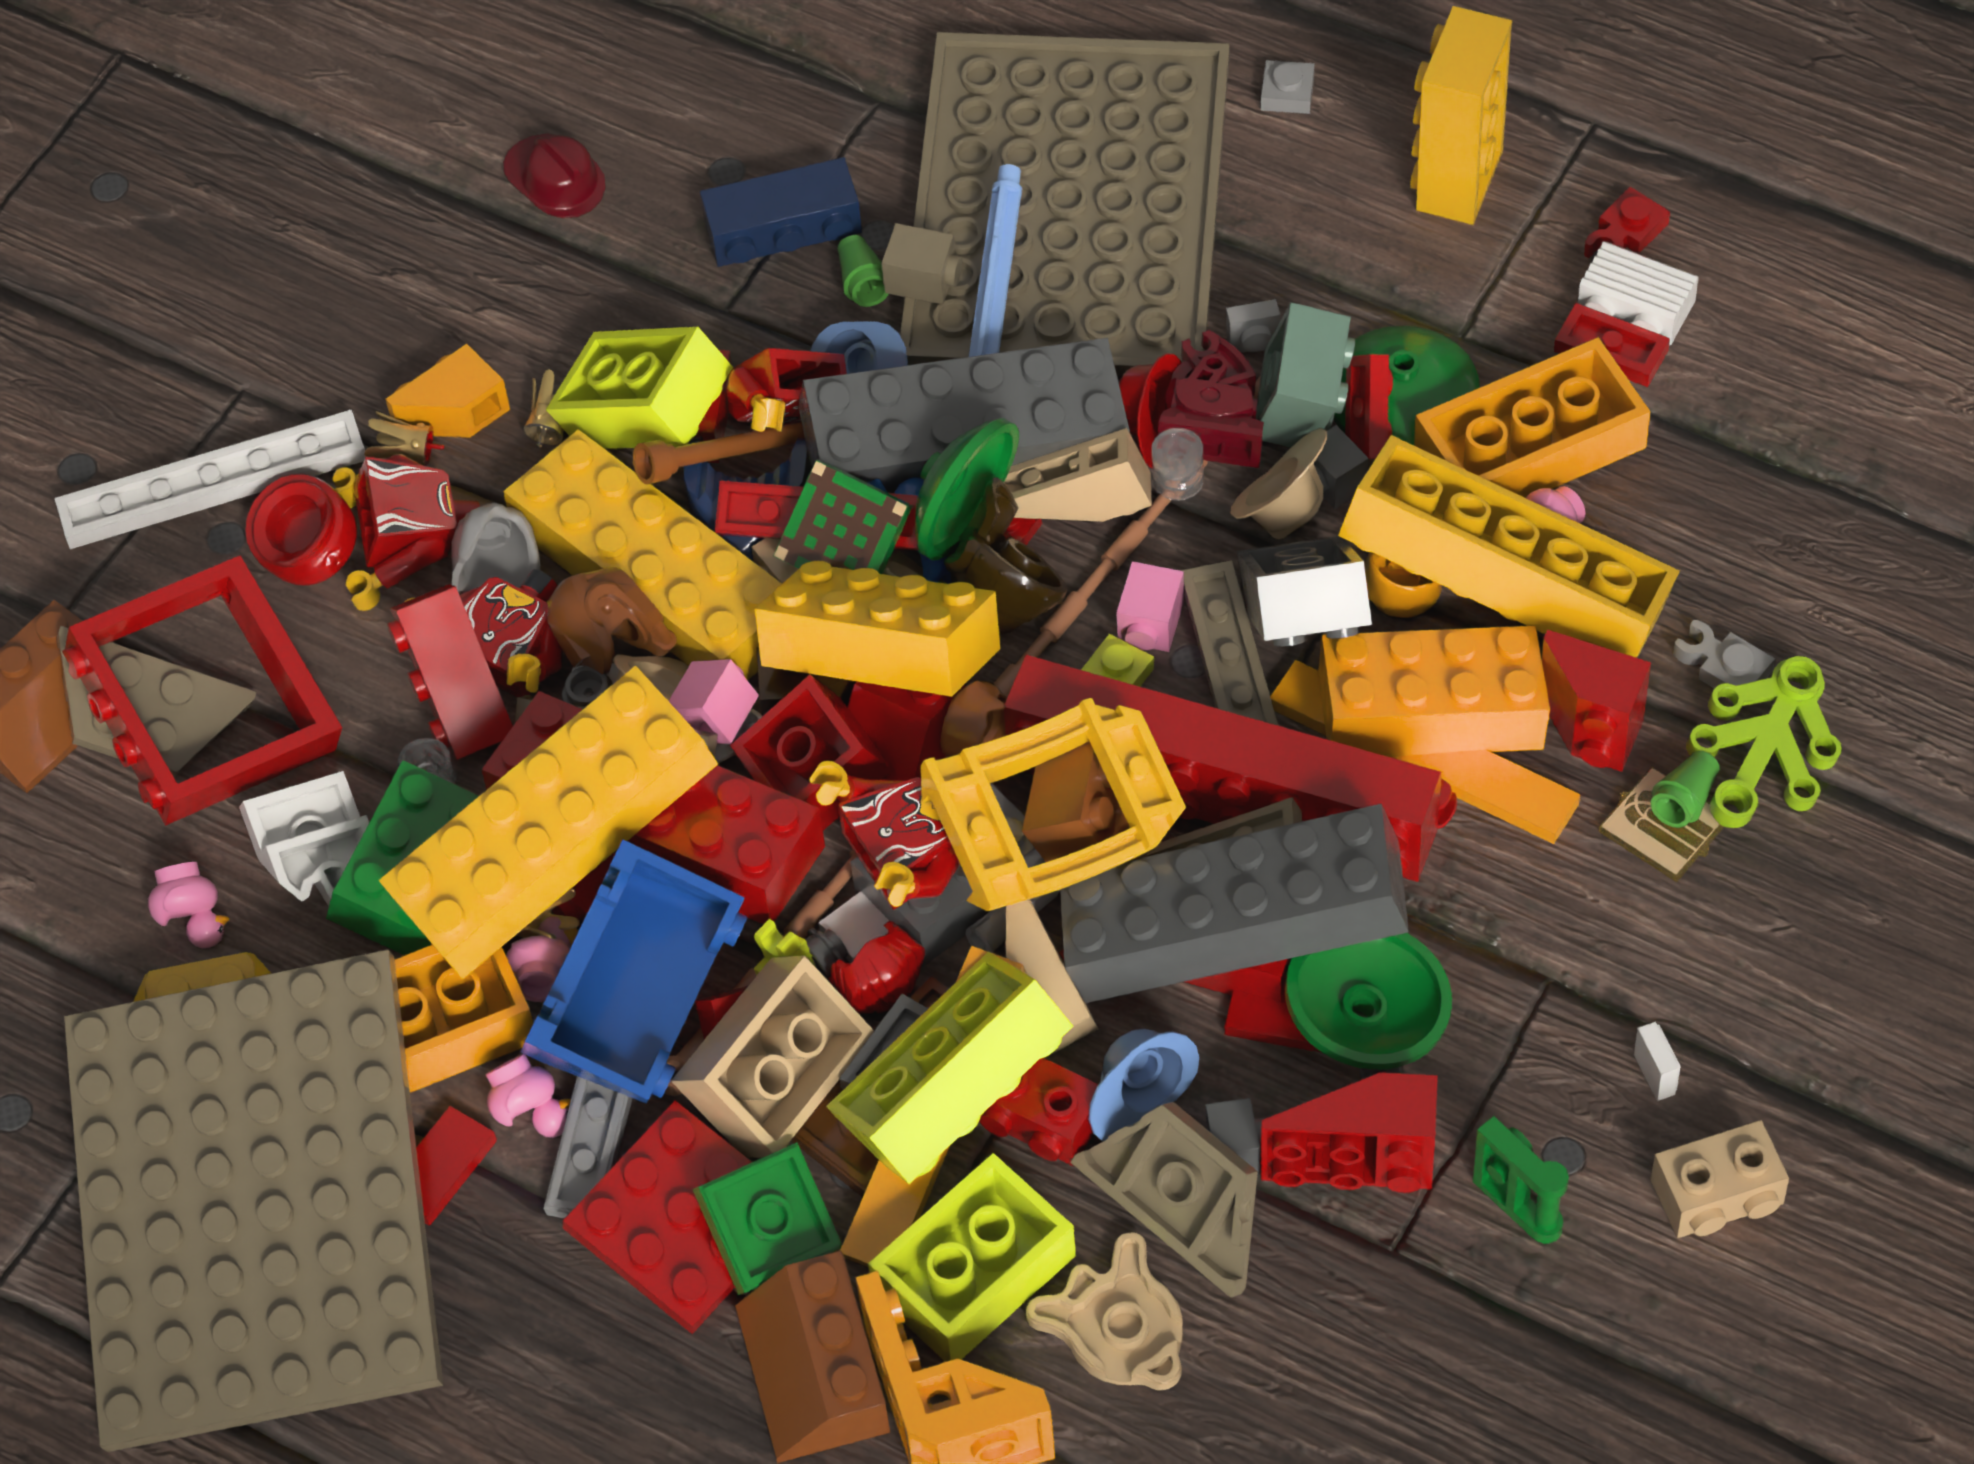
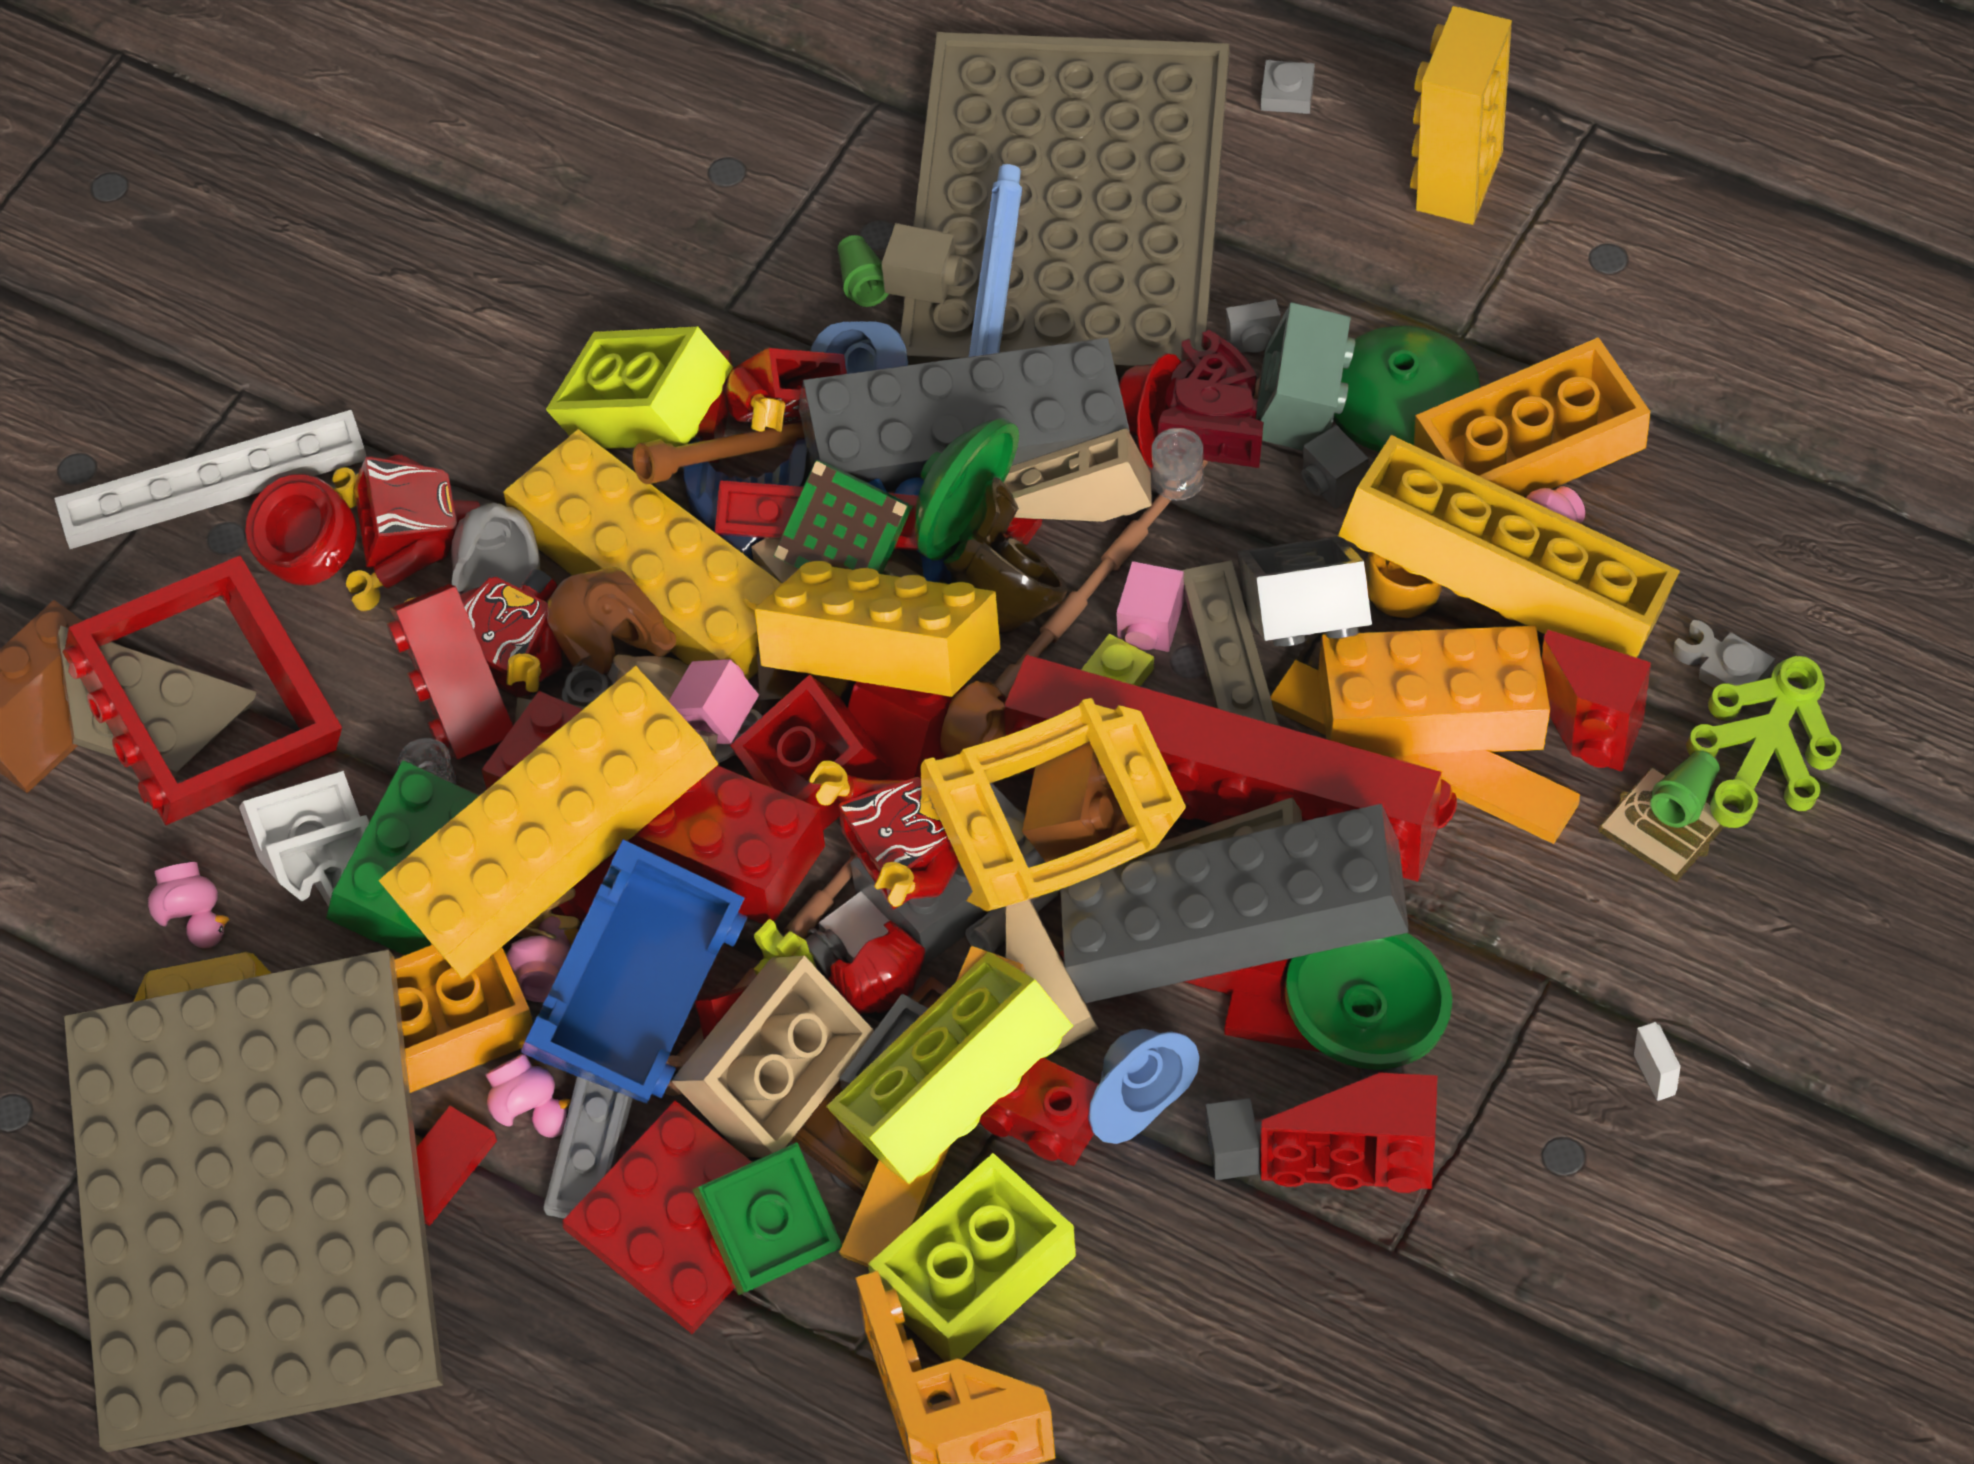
(403, 439): pearl gold piece -> none
(453, 396): light orange slope -> none
(541, 425): pearl gold piece -> none
(555, 175): dark red piece -> none
(781, 212): dark blue brick -> none
(812, 1359): dark orange slope -> none
(1117, 1322): tan tile -> none
(1181, 1189): dark tan wing -> none
(1288, 491): tan piece -> none
(1367, 403): red plate -> none
(1509, 1170): green plate -> none
(1628, 223): red plate -> none
(1632, 347): red plate -> none
(1638, 290): white brick -> none
(1720, 1180): tan brick -> none

